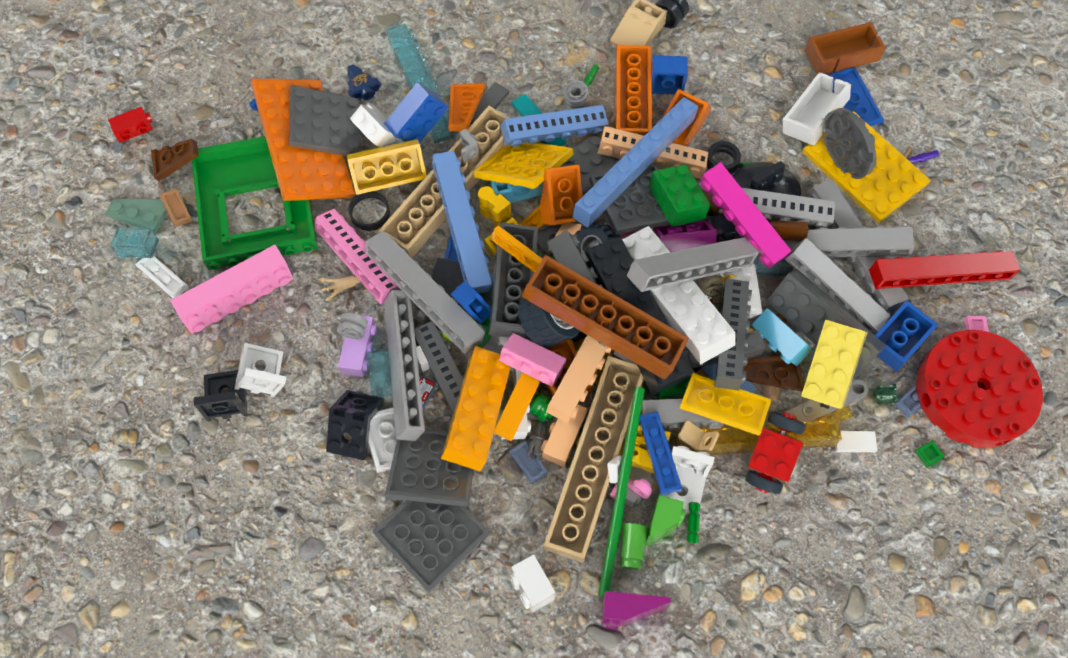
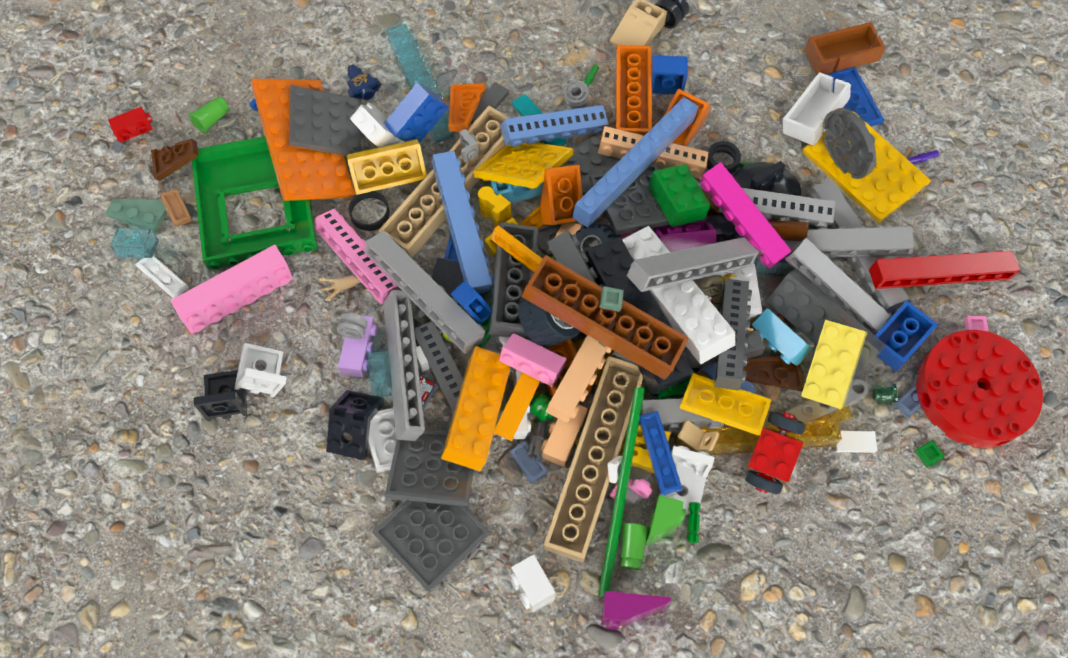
(209, 114): none -> bright green plant
(611, 298): none -> sand green tile

